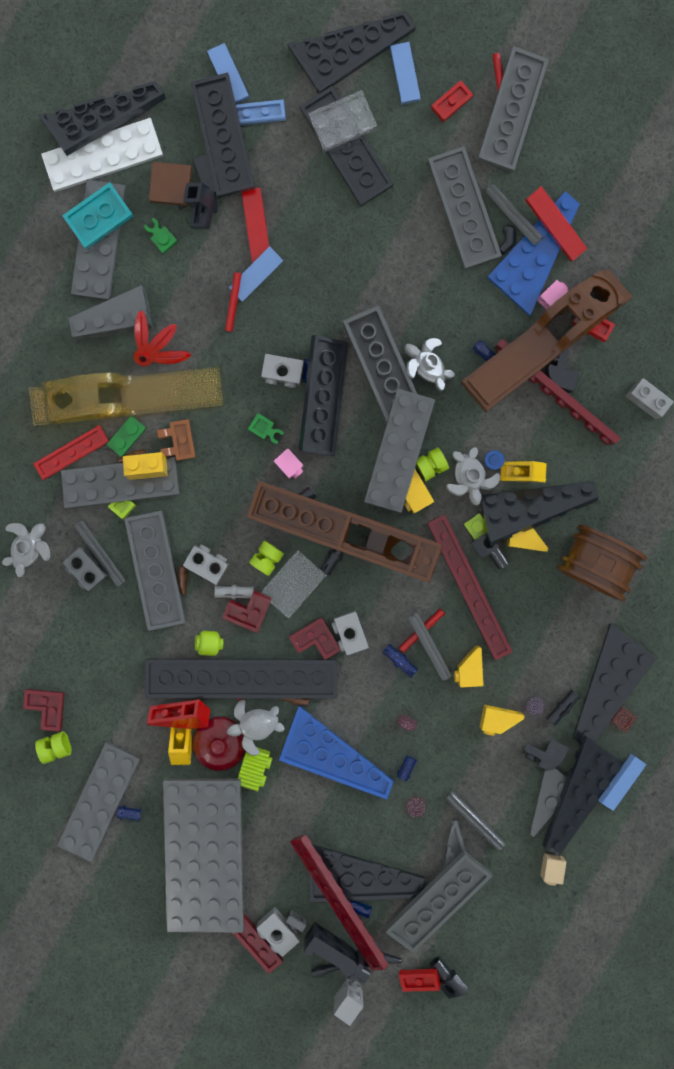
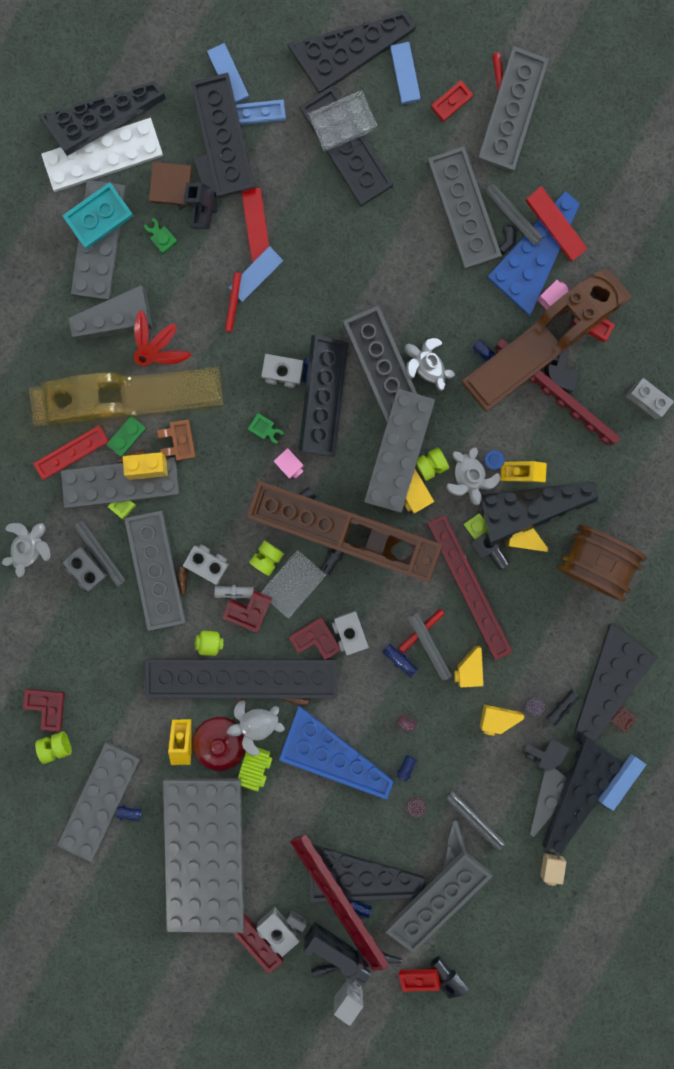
(180, 715): red slope -> none

